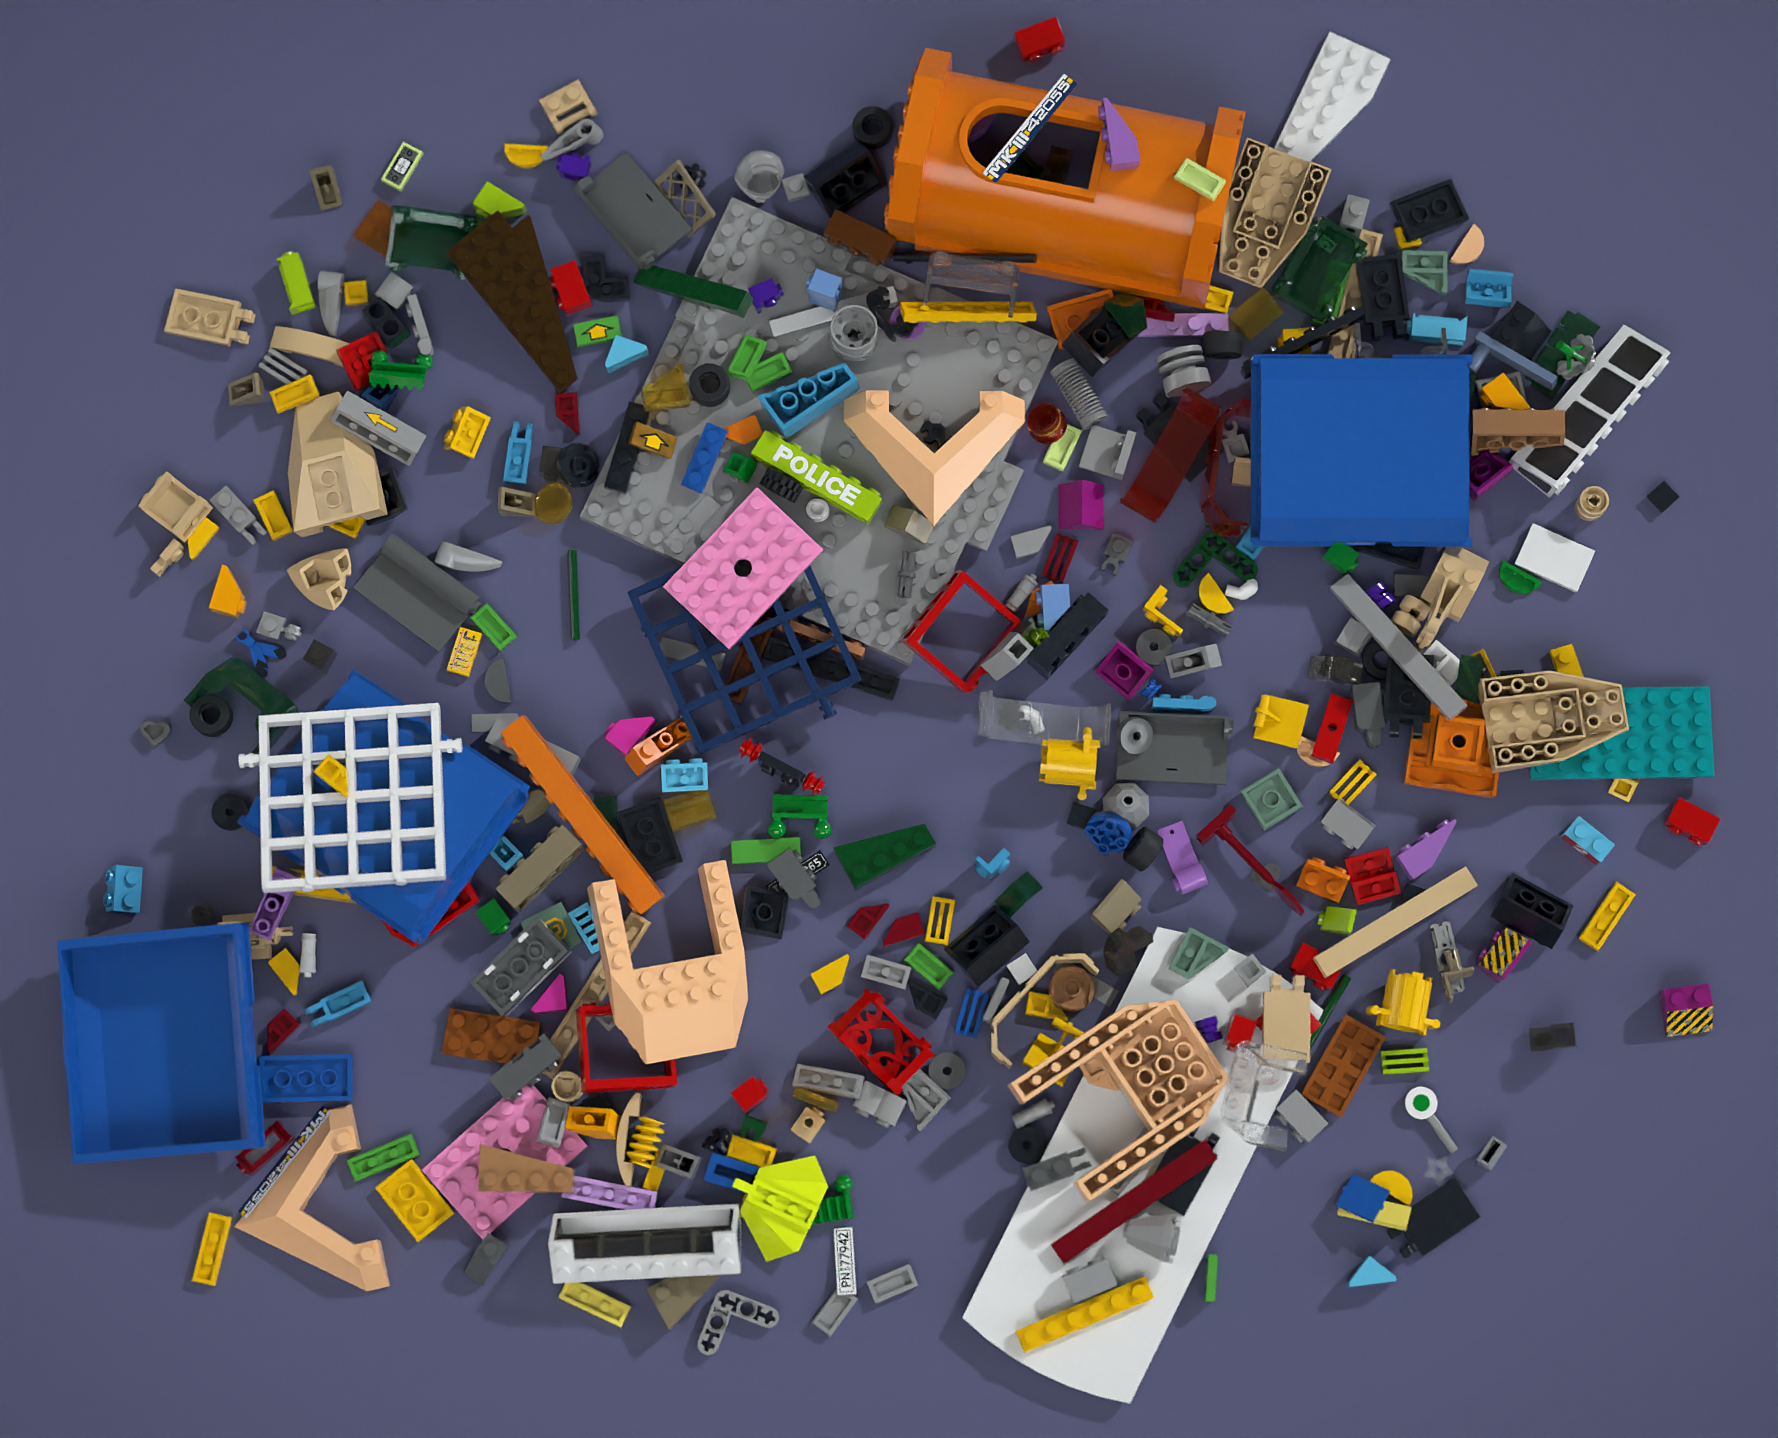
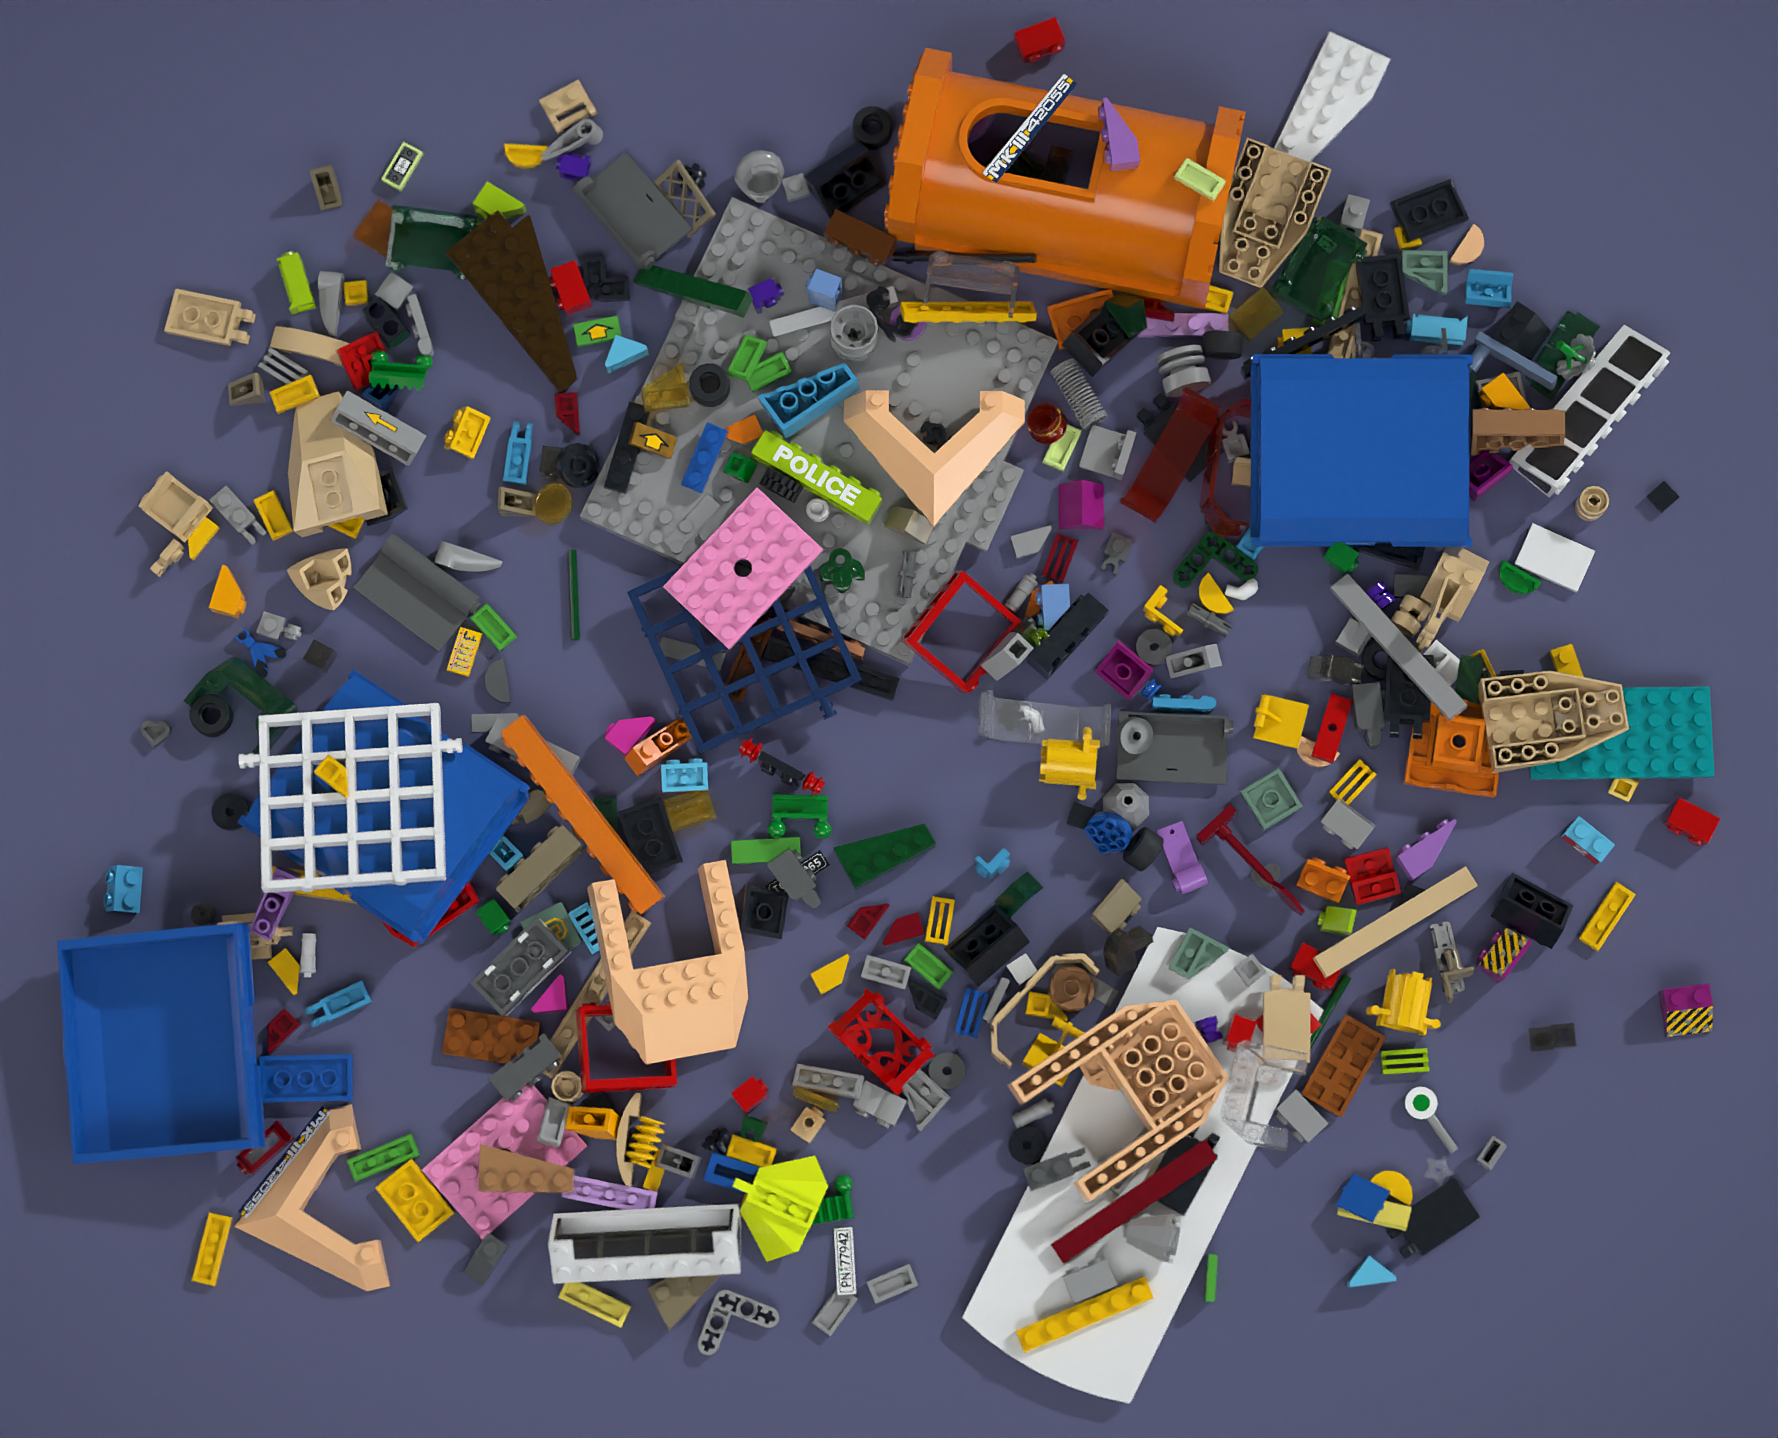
(841, 573): none -> dark green plate

